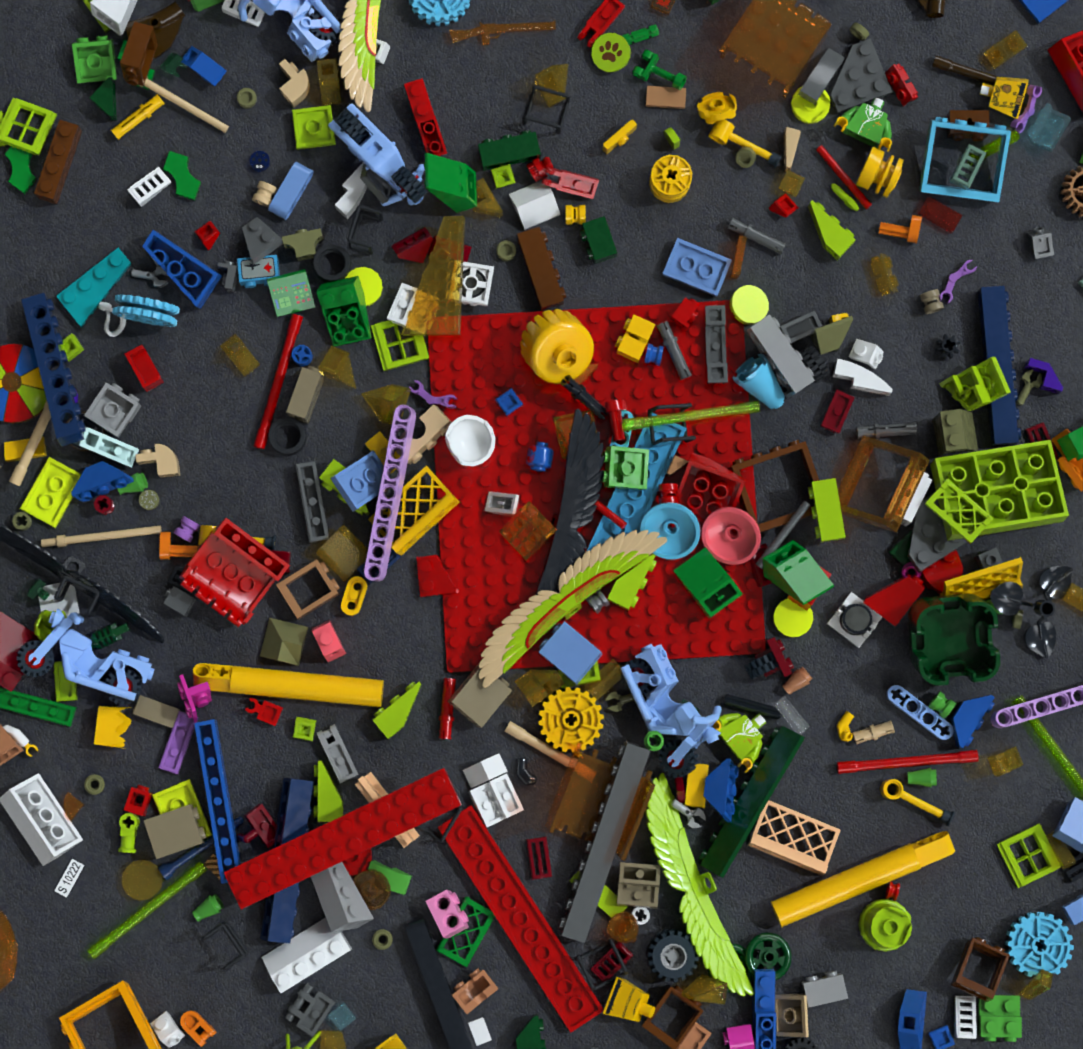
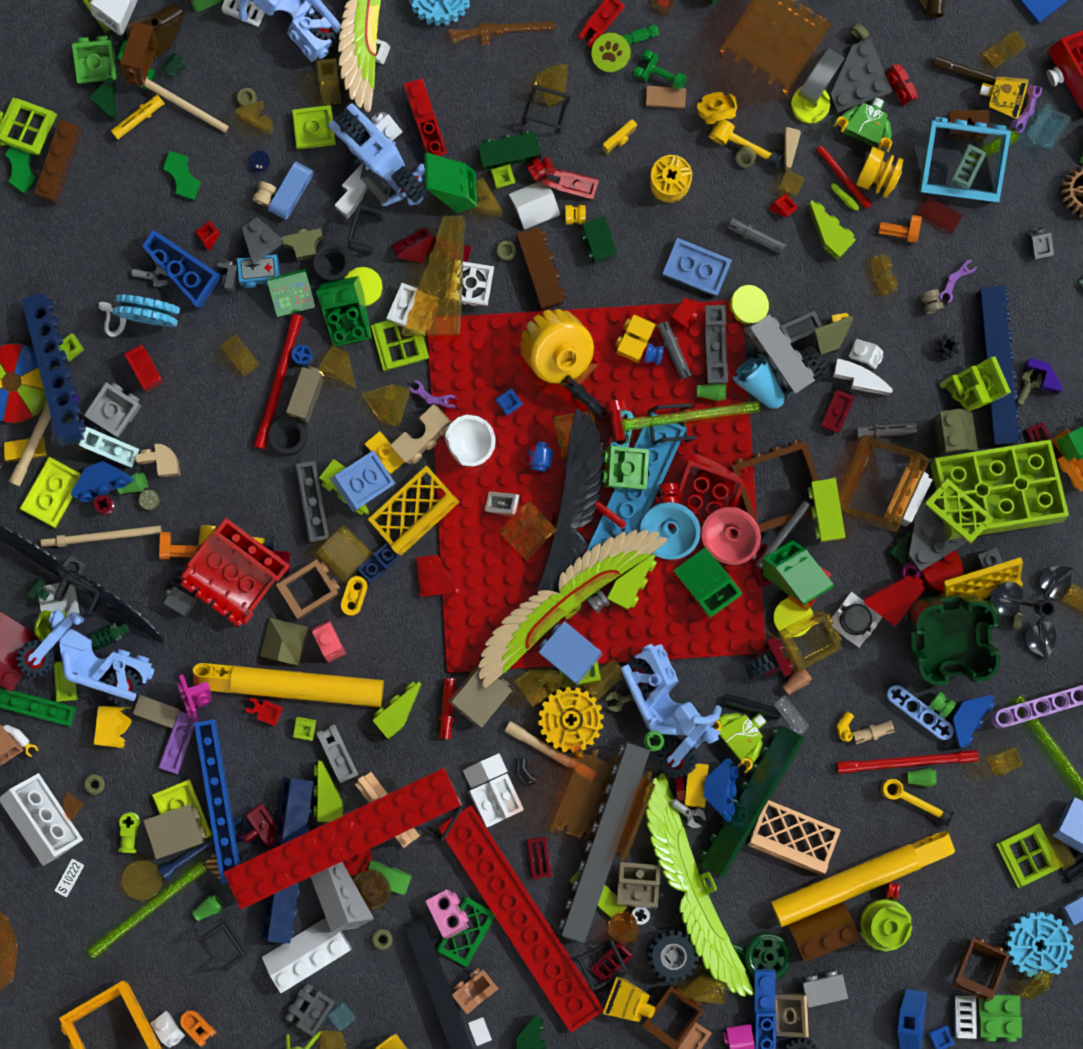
(22, 515): olive bush -> none
(91, 288): teal wing -> none
(132, 804): red brick -> none
(154, 191): white slope -> none
(186, 529): medium lavender wheel -> none
(203, 66): blue slope -> none
(251, 115): none -> clear yellow slope
(297, 87): tan brick -> none
(386, 125): none -> white bracket
(394, 502): lavender beam -> none
(672, 138): lime tile -> none
(676, 464): medium nougat slope -> none
(712, 391): none -> bright green cone
(738, 259): clear orange tile -> none
(807, 622): none -> clear yellow window
(823, 932): none -> reddish brown slope
(1055, 76): none -> white bush

